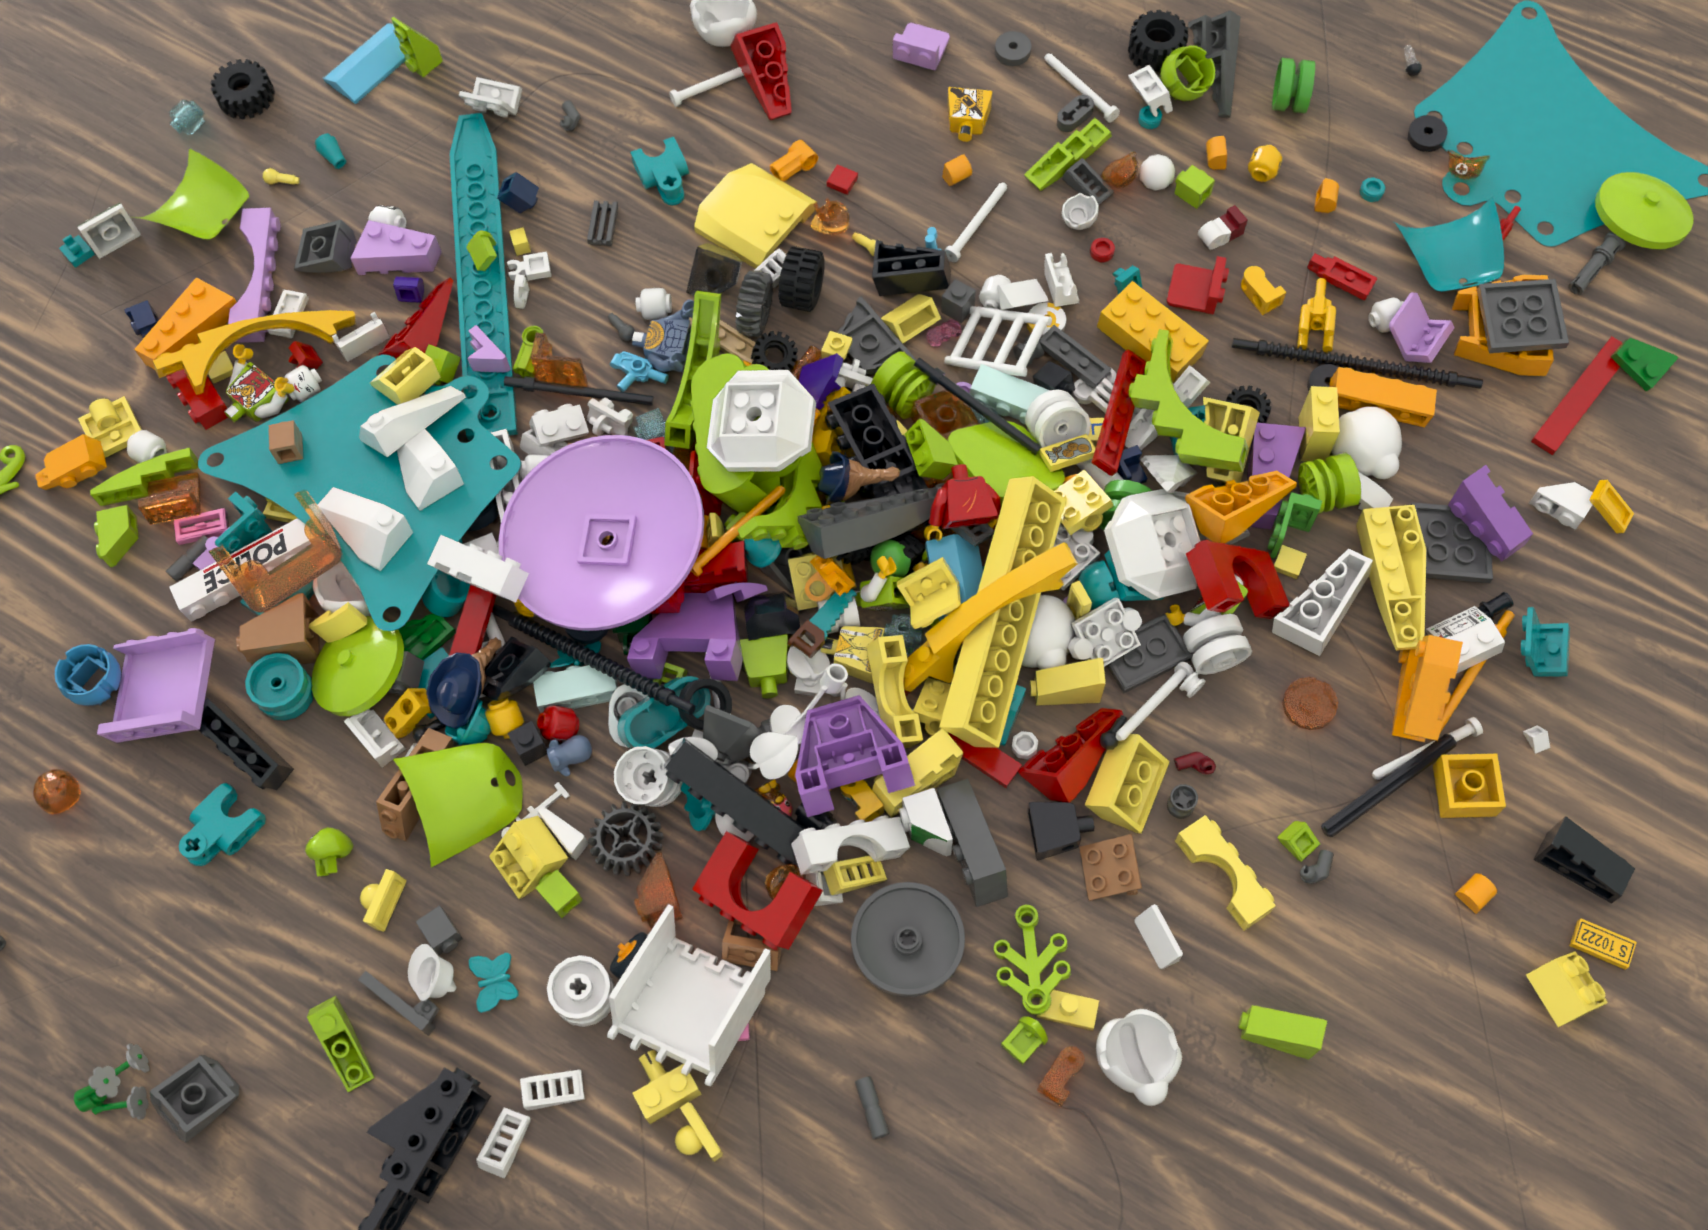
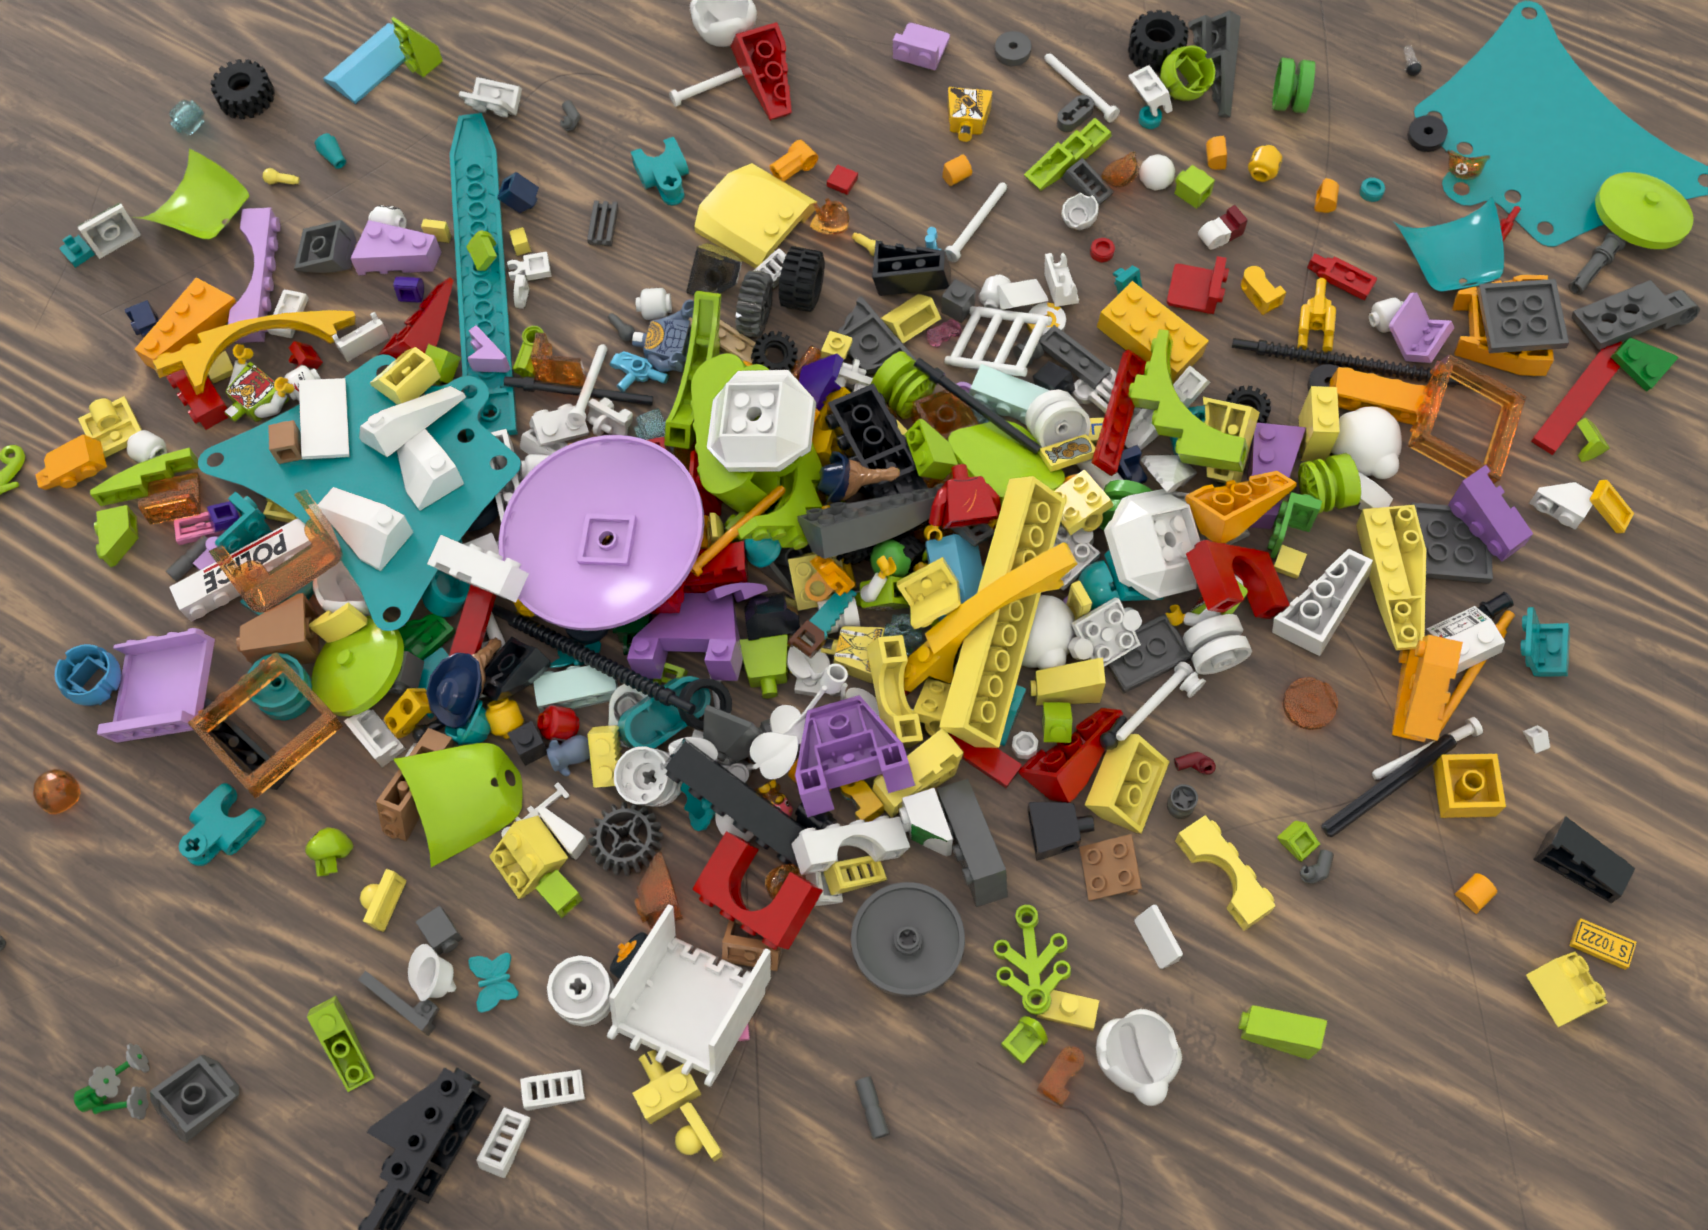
(222, 516): none -> dark purple brick
(292, 752): none -> clear orange window
(323, 418): none -> white piece
(437, 228): none -> light yellow tile
(577, 415): none -> white bar
(604, 754): none -> light yellow brick
(1057, 722): none -> lime brick
(1504, 430): none -> clear orange window
(1596, 445): none -> lime tile
(1647, 301): none -> dark grey hinge

